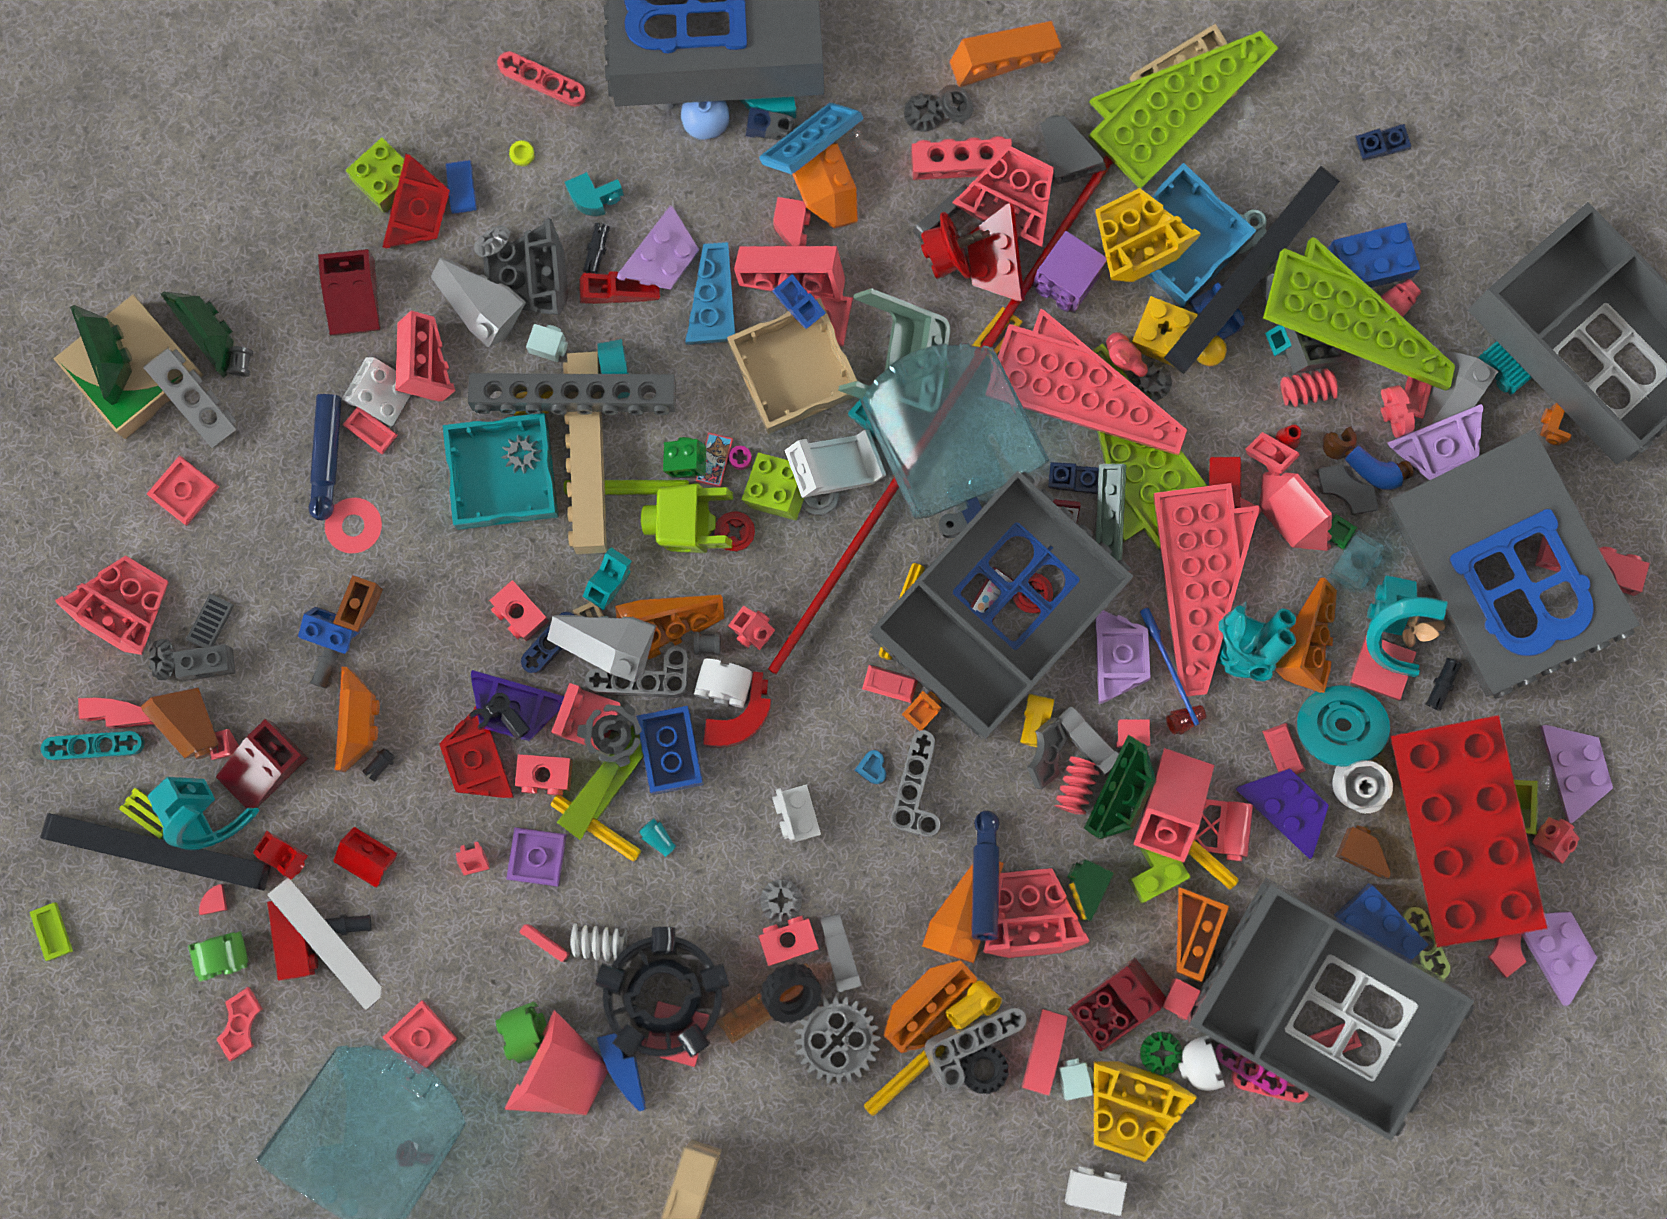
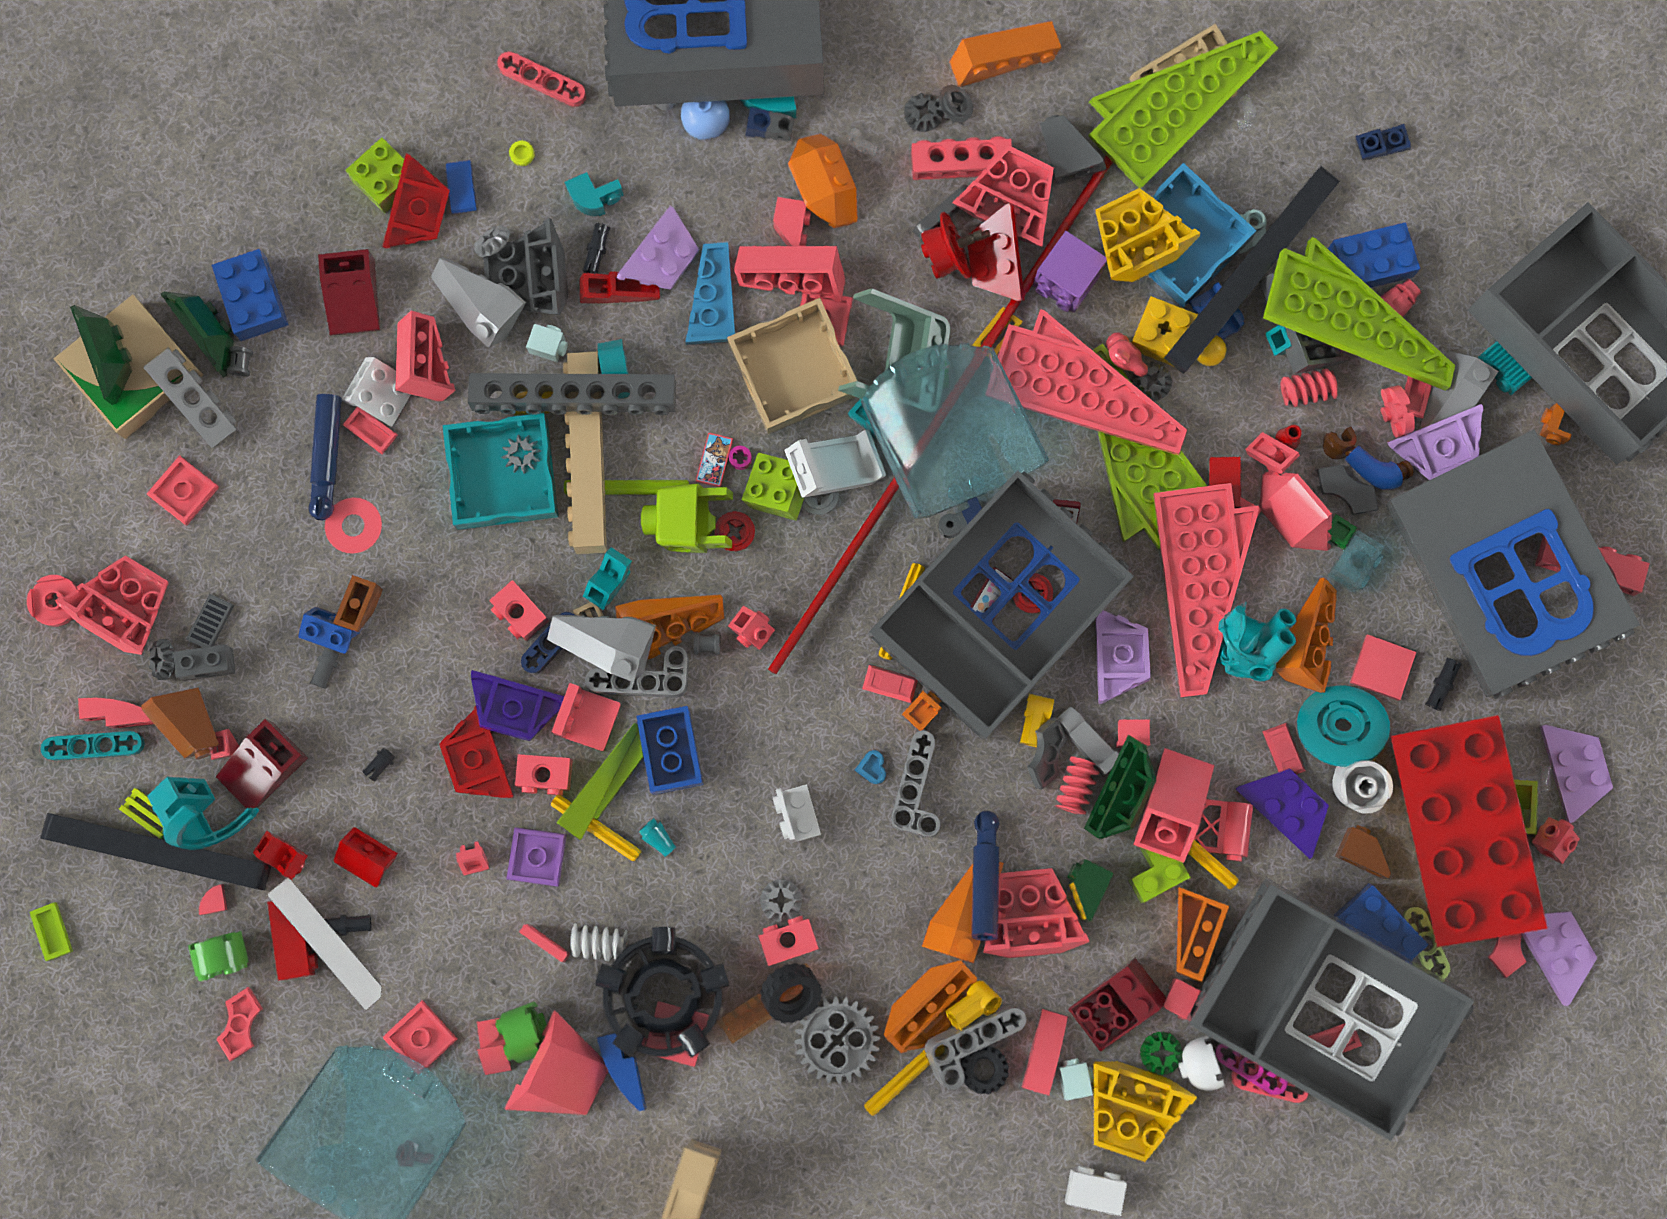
(43, 592): none -> coral plate
(250, 295): none -> blue brick
(355, 720): orange wedge -> none
(492, 1048): none -> coral slope
(498, 706): black bar -> none
(616, 724): dark grey piece -> none
(684, 458): green head -> none
(723, 682): white brick -> none
(742, 728): red arch -> none
(798, 301): blue slope -> none
(811, 138): dark azure tile -> none
(840, 953): light grey leg -> none
(1073, 477): dark blue slope -> none
(1111, 507): sand green tile -> none
(1155, 634): blue piece -> none
(1180, 720): clear red cone -> none
(1393, 606): teal piece -> none
(1423, 631): light nougat plant -> none

